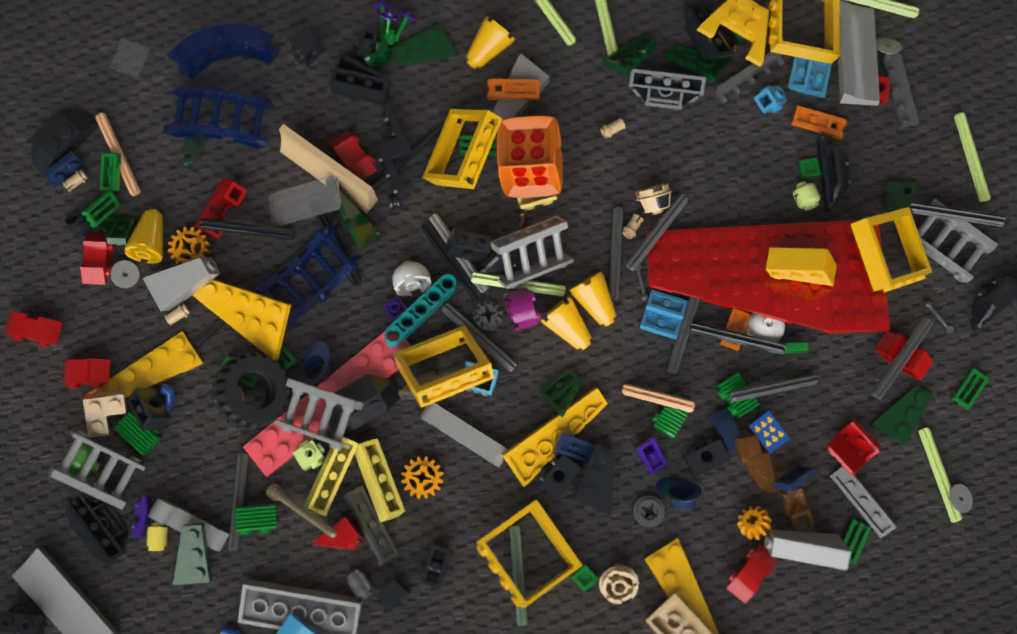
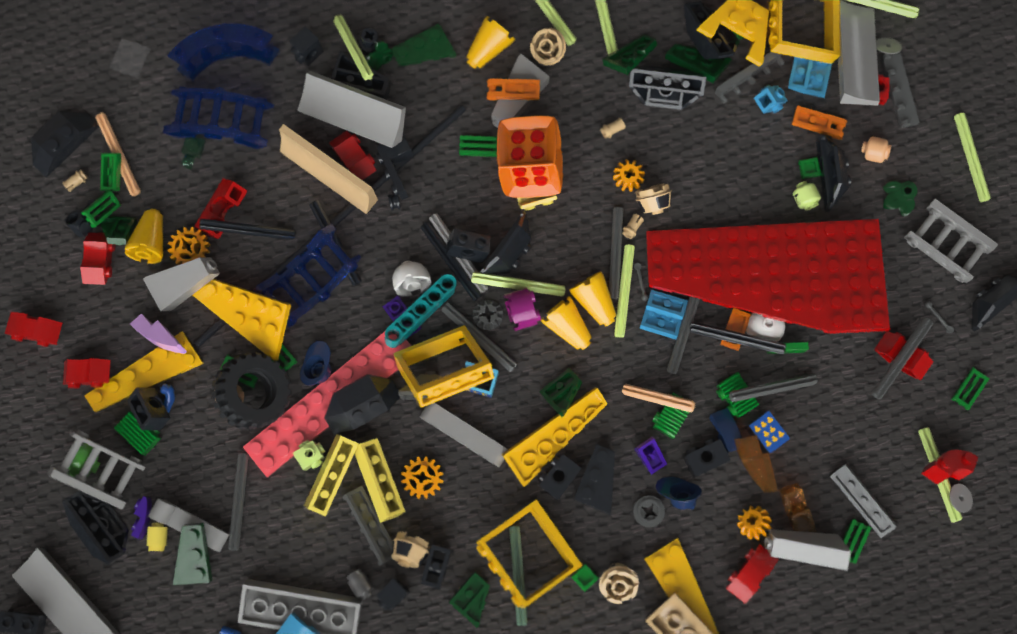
(62, 169): dark blue plate -> none
(99, 408): tan brick -> none
(124, 274): light grey piece -> none
(157, 334): none -> lavender slope
(177, 314): tan pin -> none
(254, 518): green brick -> none
(276, 493): dark tan piece -> none
(304, 201): clear piece -> none
(331, 400): light grey fence -> none
(347, 536): red slope -> none
(352, 109): none -> light grey arch
(353, 47): none -> yellowish green axle
(358, 225): dark green wedge -> none
(387, 34): plant -> none
(409, 550): none -> tan cone
(471, 598): none -> dark green wing
(476, 152): yellow window -> none
(520, 240): light grey fence -> none
(548, 46): none -> tan cone
(574, 447): dark blue plate -> none
(624, 291): none -> yellowish green axle
(631, 182): none -> light orange gear
(656, 232): dark grey axle -> none
(794, 478): dark blue plate -> none
(802, 265): yellow wedge -> none
(853, 447): red bracket -> none
(873, 256): yellow window -> none
(876, 149): none -> light nougat head
(904, 415): dark green wing -> none
(950, 464): none -> red brick
(957, 214): black axle -> none

